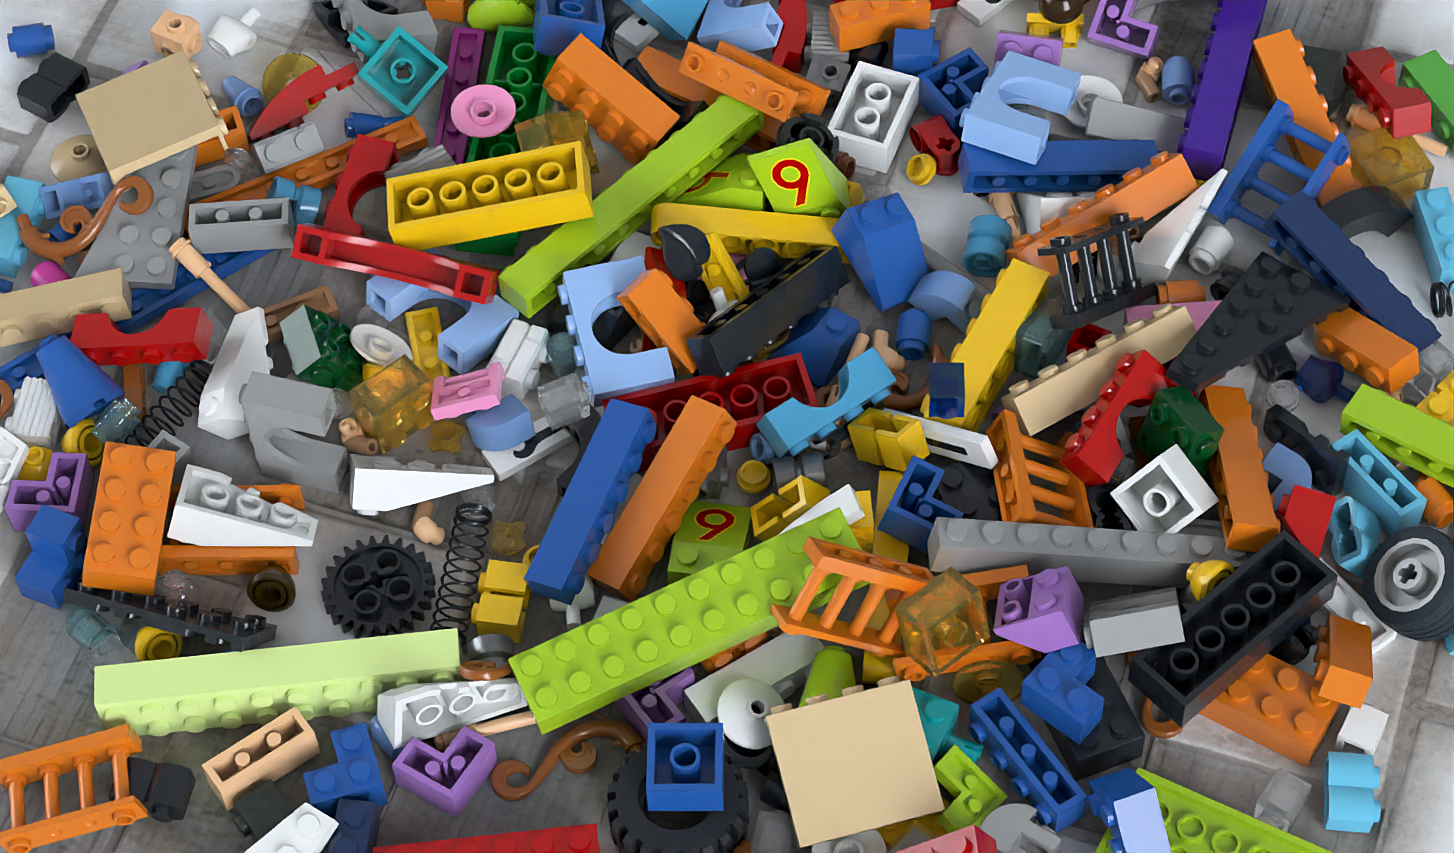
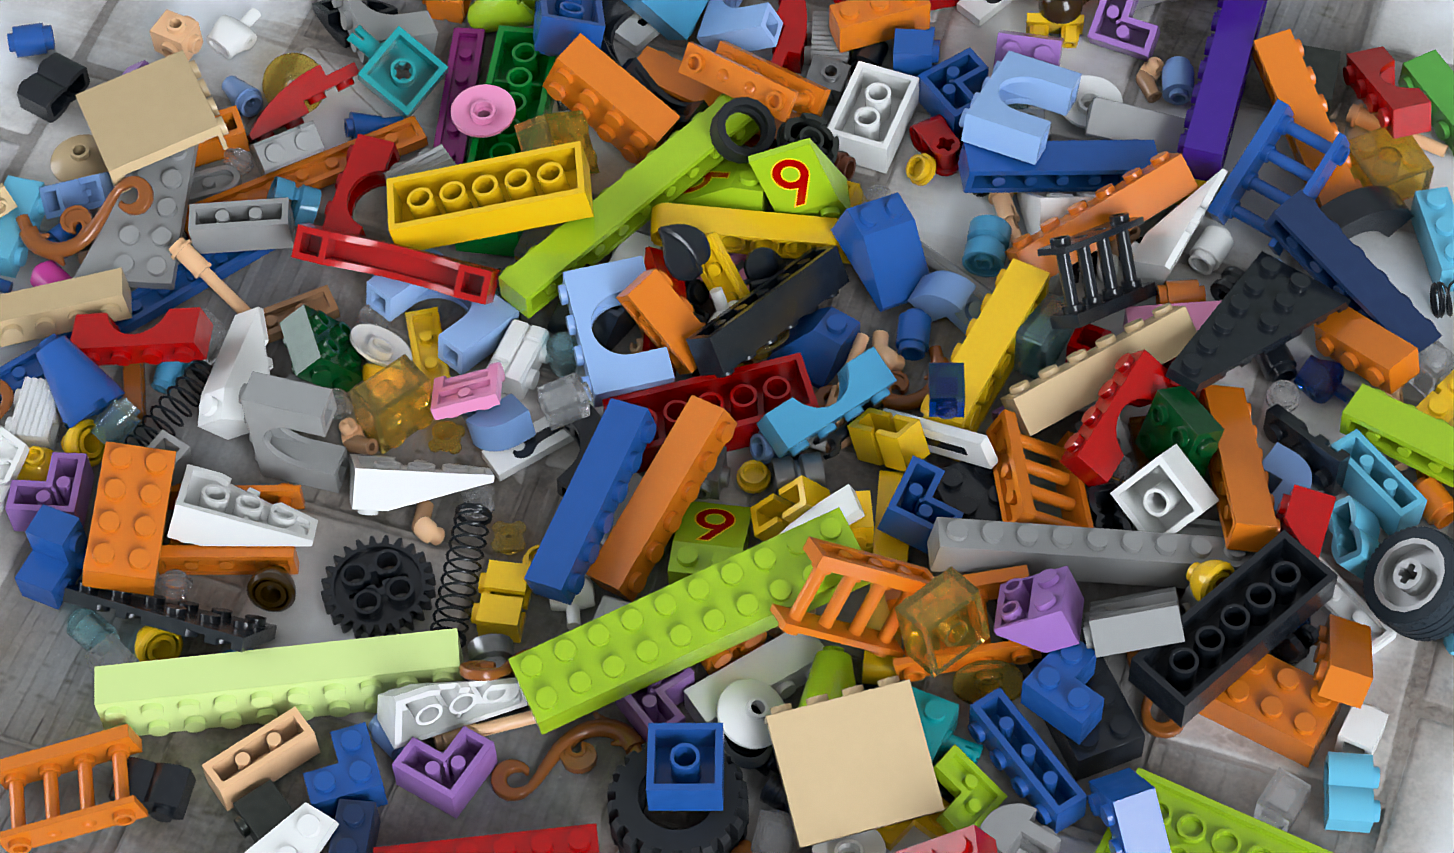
(758, 113): none -> black tyre

